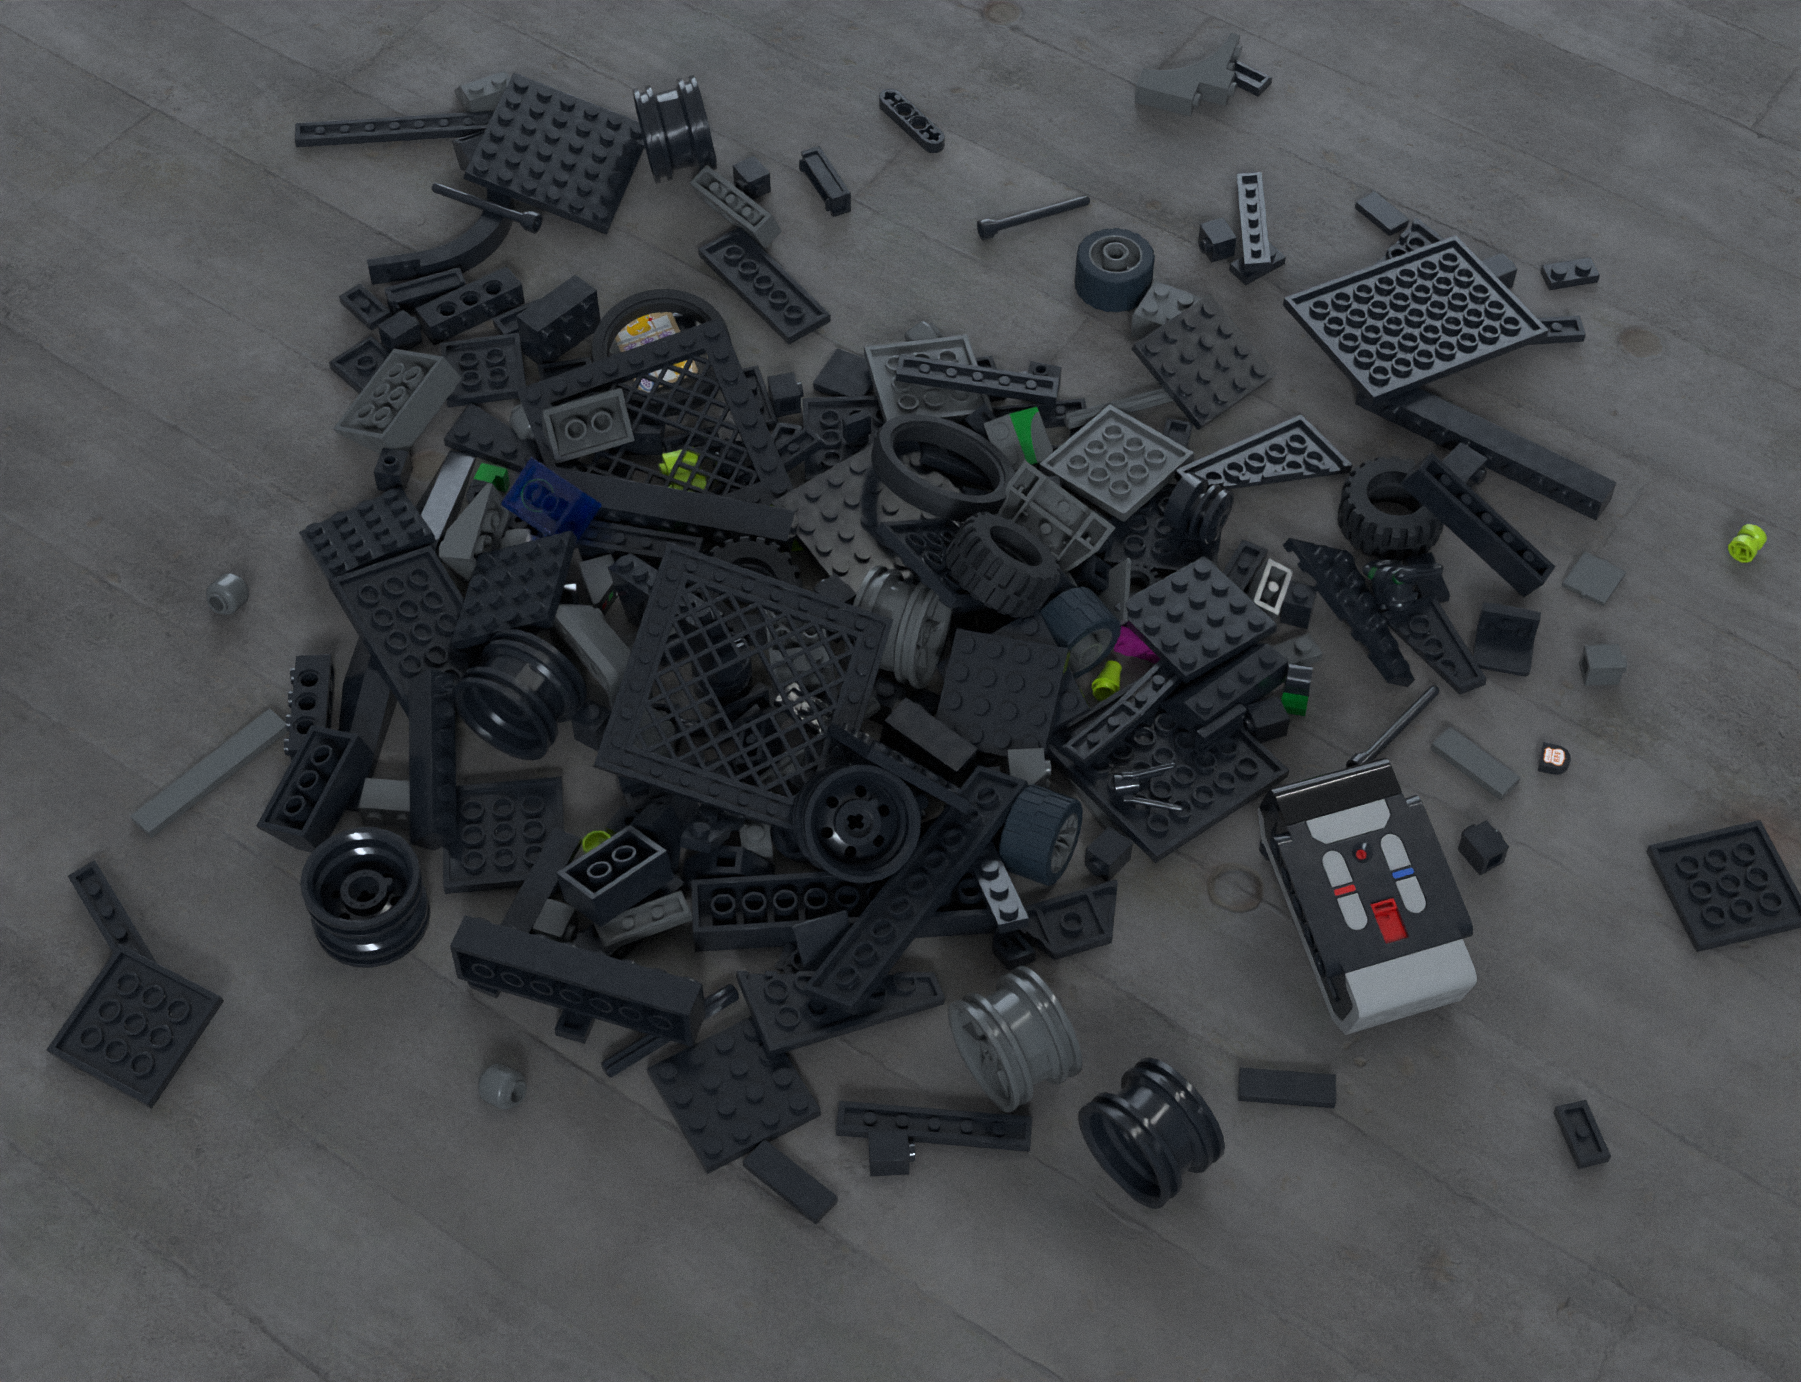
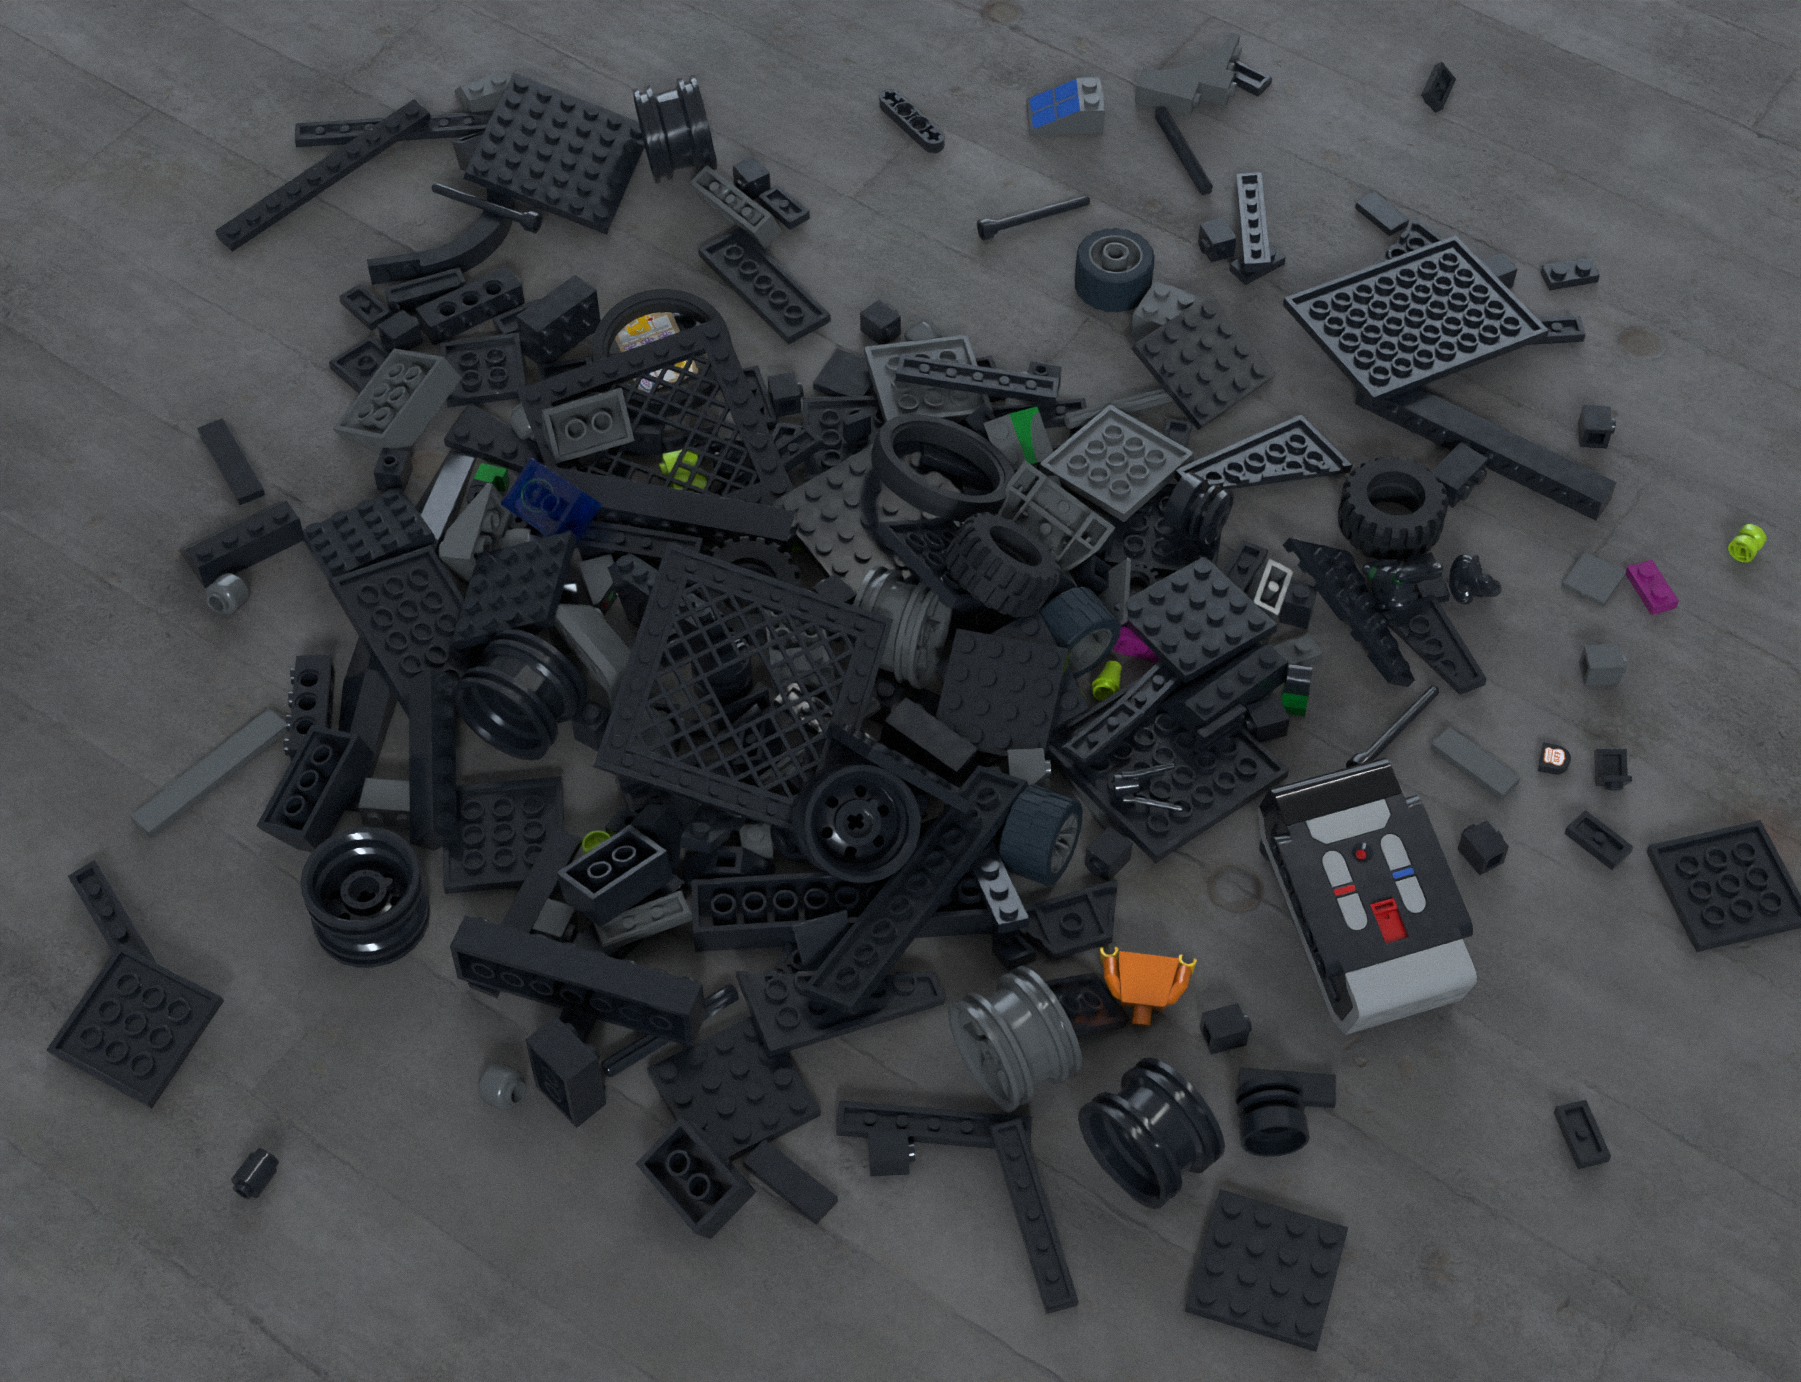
(231, 461): none -> black tile
(244, 543): none -> black slope
(255, 1174): none -> black brick
(322, 175): none -> black plate
(566, 1071): none -> black brick
(695, 1177): none -> black brick
(784, 207): none -> black plate
(826, 181): black container -> none
(880, 323): none -> black brick
(1033, 1216): none -> black tile
(1068, 108): none -> dark grey slope
(1088, 1004): none -> black plate
(1145, 981): none -> orange torso
(1183, 151): none -> black axle
(1225, 1028): none -> black brick
(1267, 1270): none -> black plate
(1272, 1116): none -> black wheel
(1438, 87): none -> black plate
(1469, 582): none -> black hair
(1478, 525): black brick -> none
(1505, 638): black bracket -> none
(1595, 426): none -> black brick
(1598, 840): none -> black plate
(1611, 769): none -> black bracket
(1651, 587): none -> magenta plate

